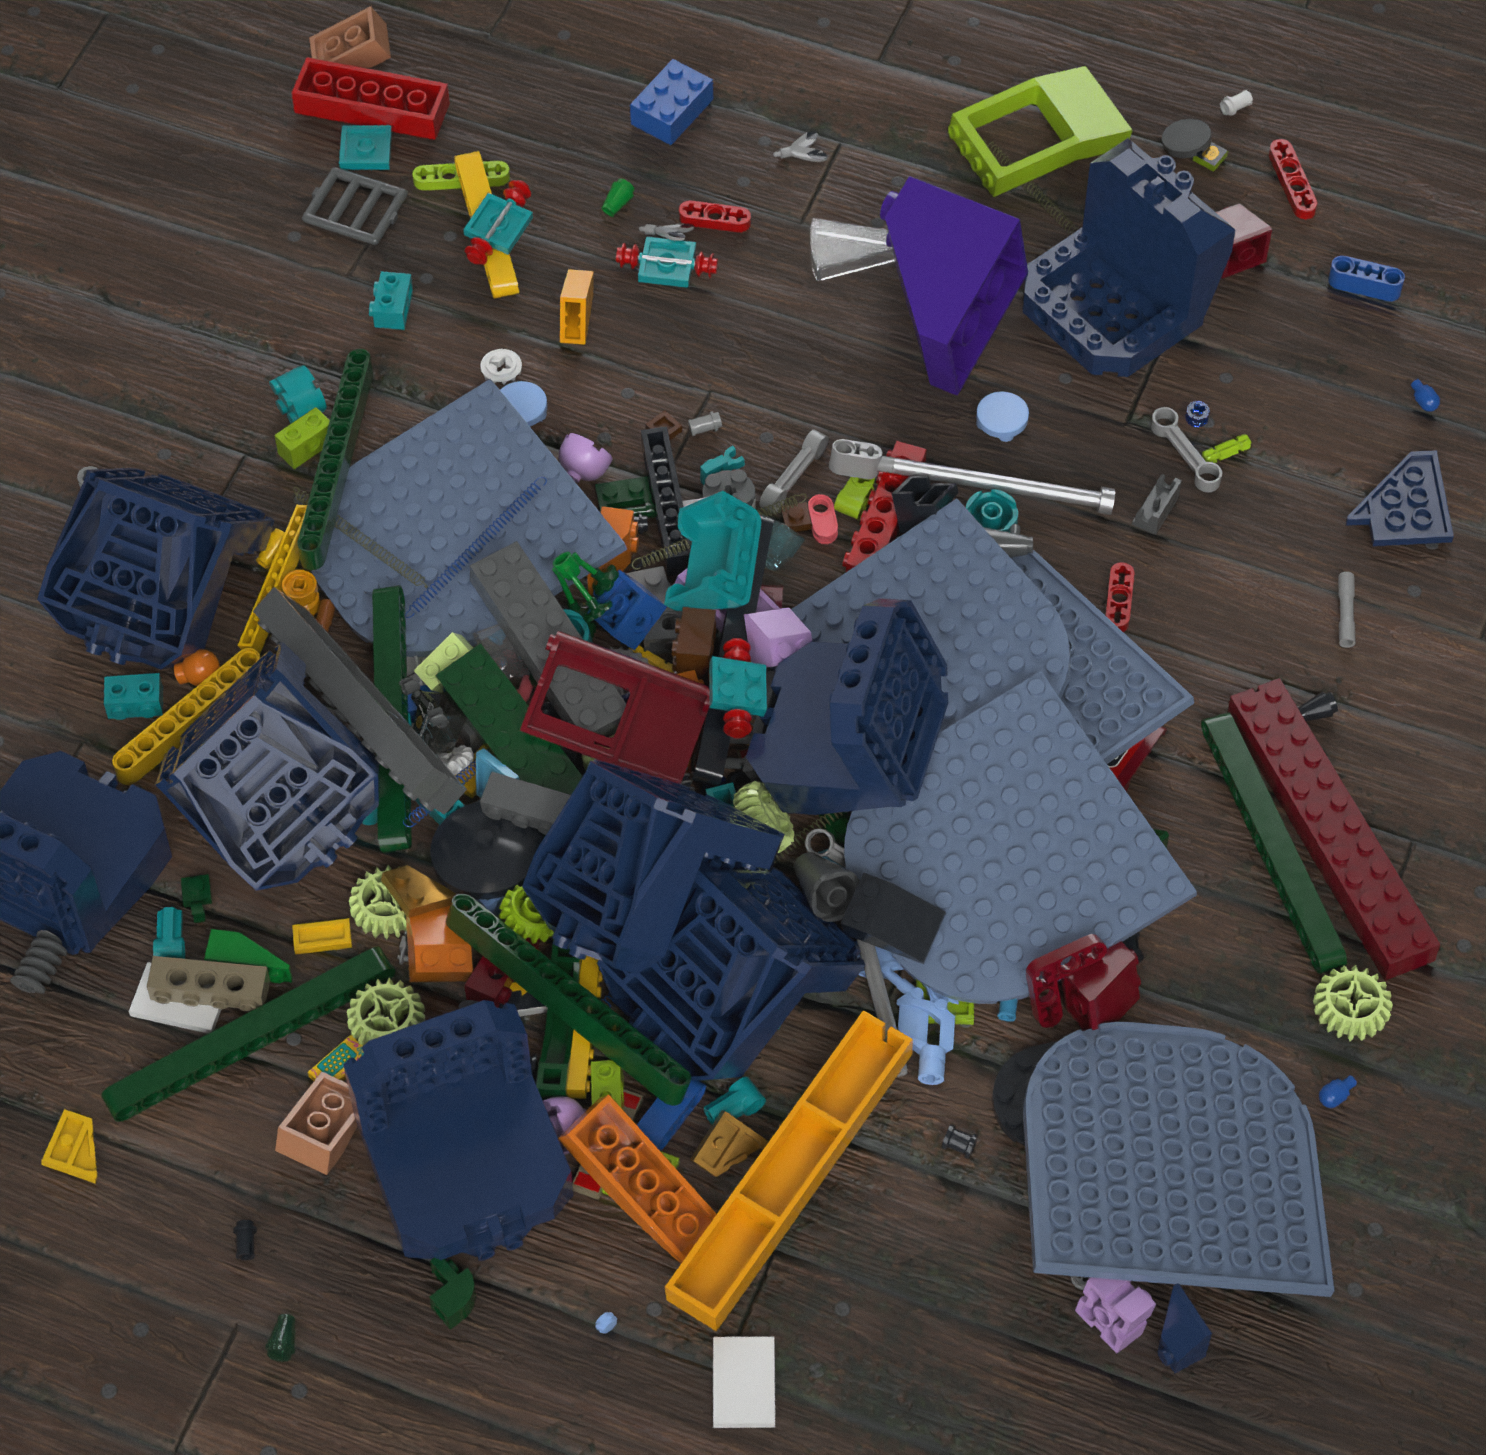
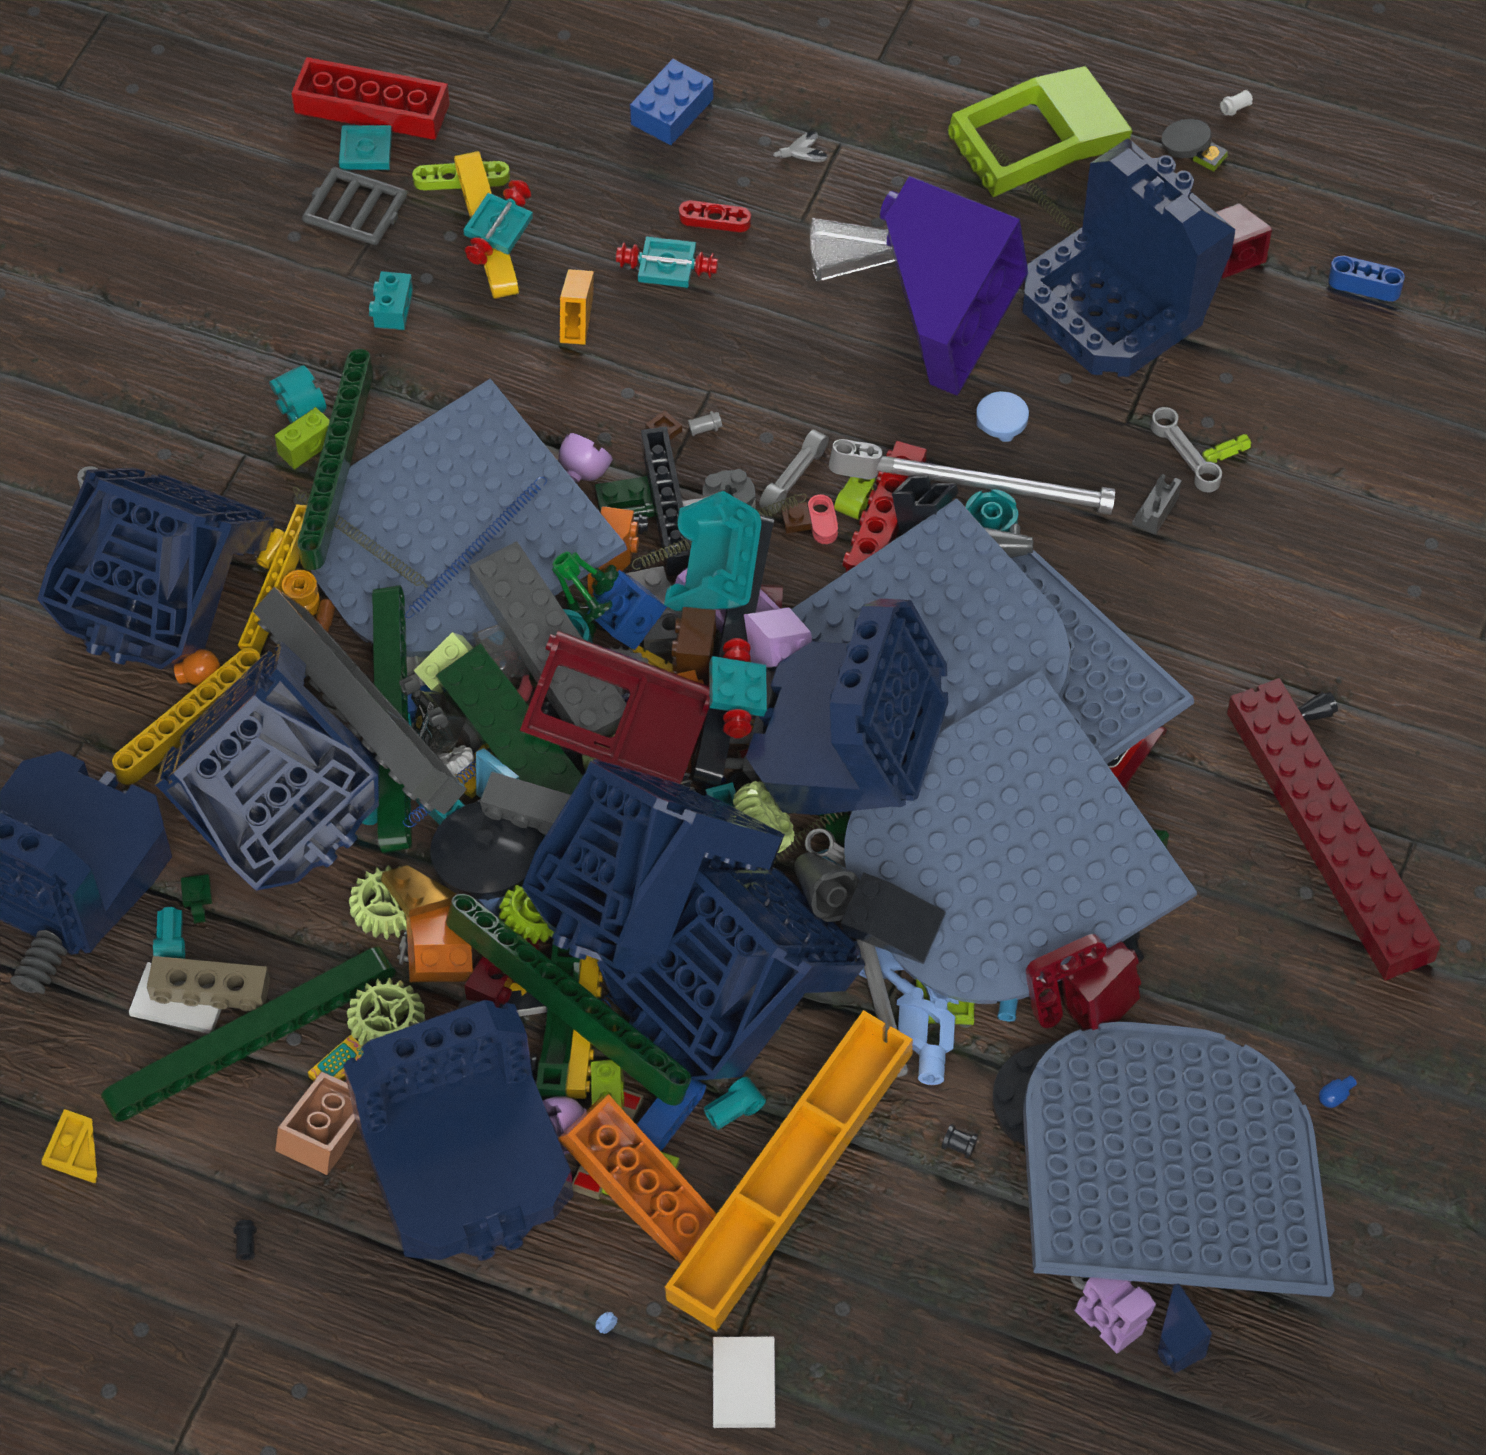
(133, 696): teal brick -> none
(238, 949): green slope -> none
(282, 1339): clear green cone -> none
(322, 936): yellow tile -> none
(354, 41): nougat slope -> none
(456, 1297): dark green brick -> none
(496, 359): white gear -> none
(527, 400): light blue tile -> none
(618, 195): green cone -> none
(671, 232): light grey piece -> none
(721, 463): teal plate -> none
(726, 1144): pearl gold wing -> none
(782, 545): clear light blue brick -> none
(1126, 589): red beam -> none
(1197, 421): clear blue bush -> none
(1274, 843): dark green beam -> none
(1289, 179): red beam -> none
(1346, 593): light grey piece -> none
(1367, 995): yellowish green gear -> none
(1407, 504): dark blue wing -> none
(1425, 396): blue cylinder -> none

